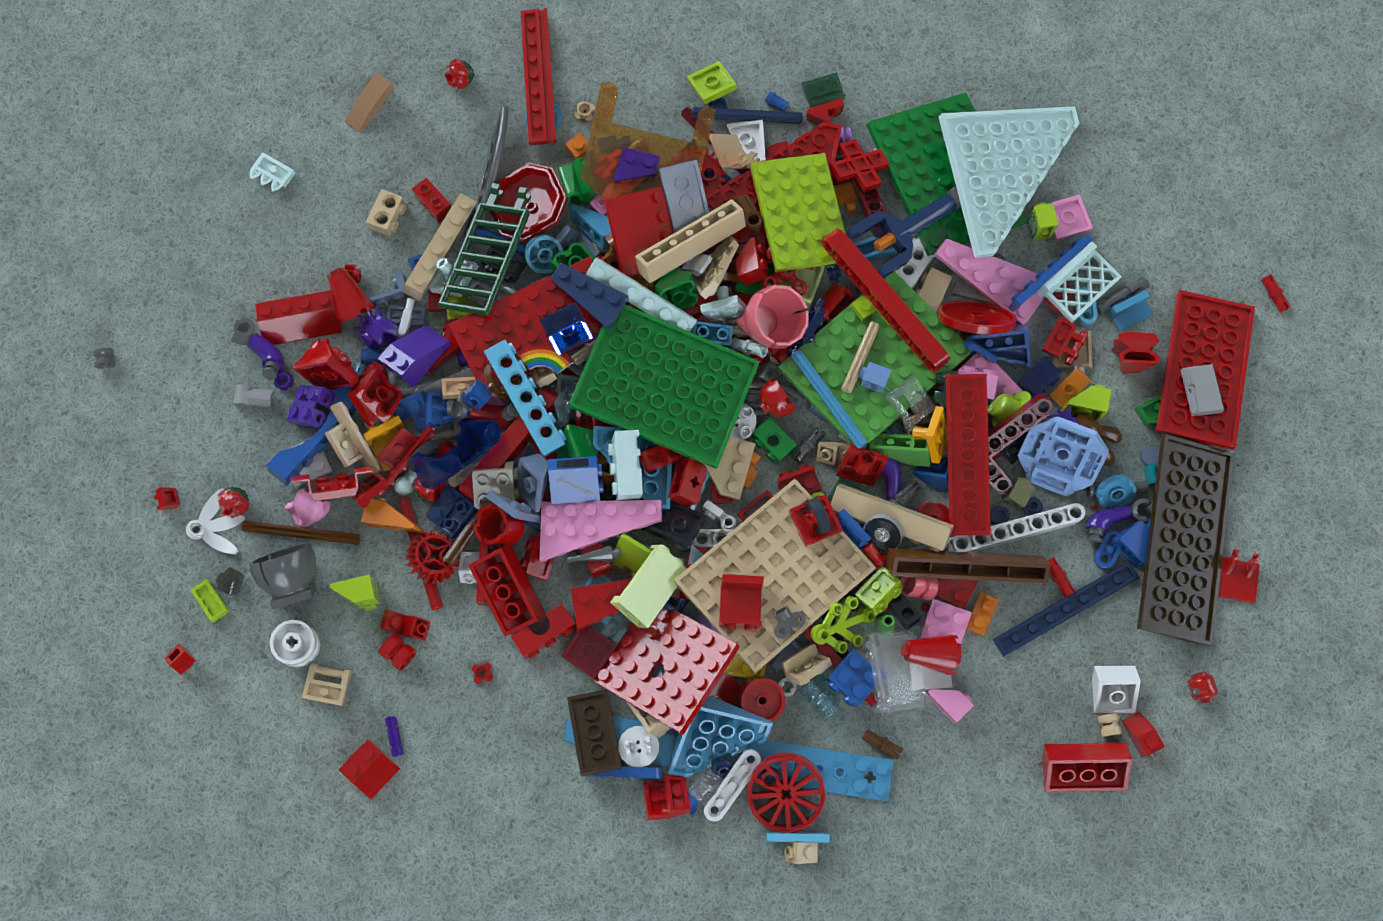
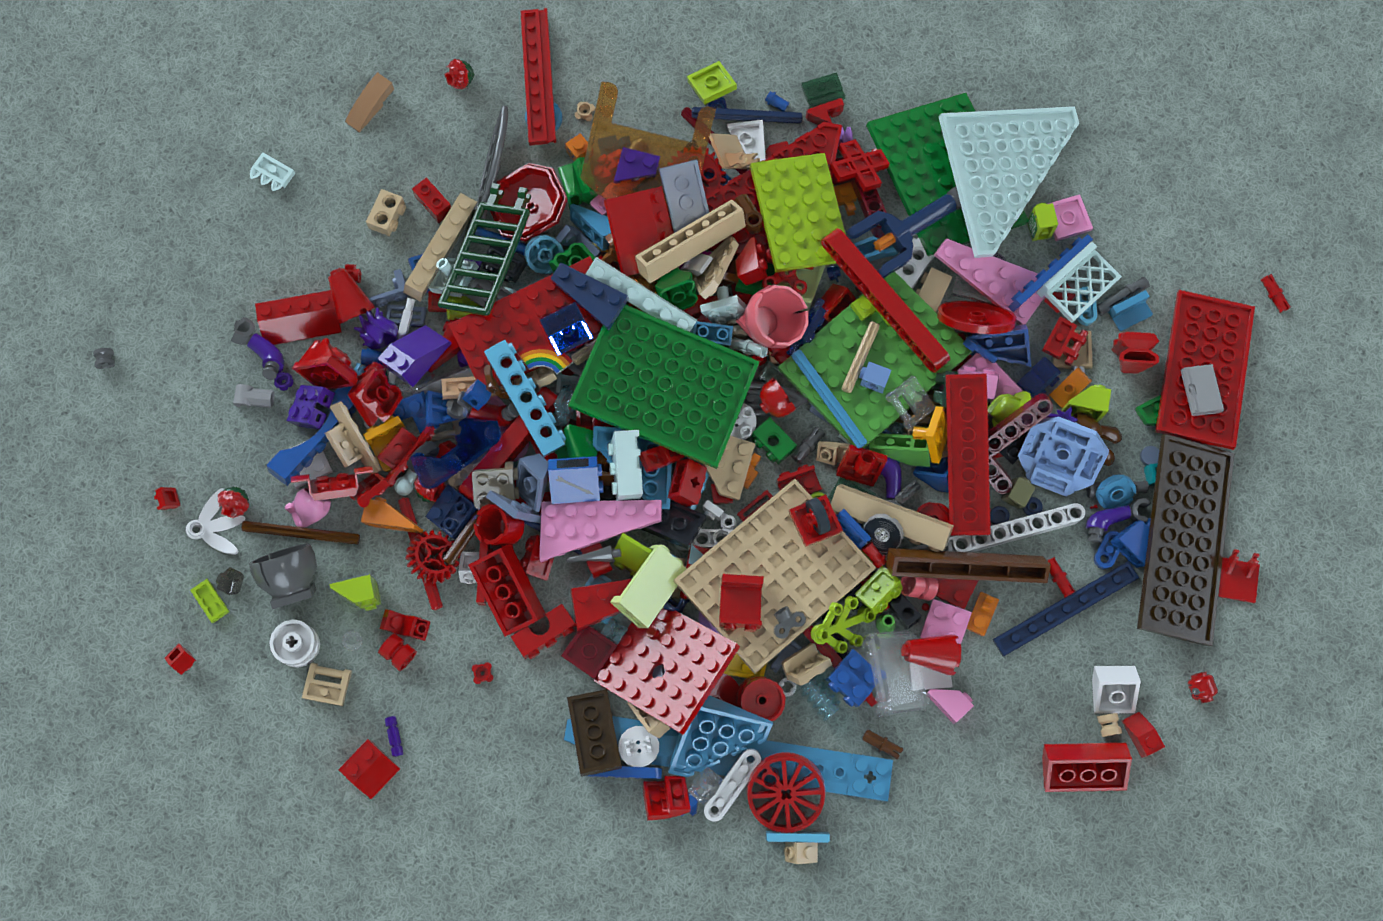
(721, 765): dark blue plate -> none

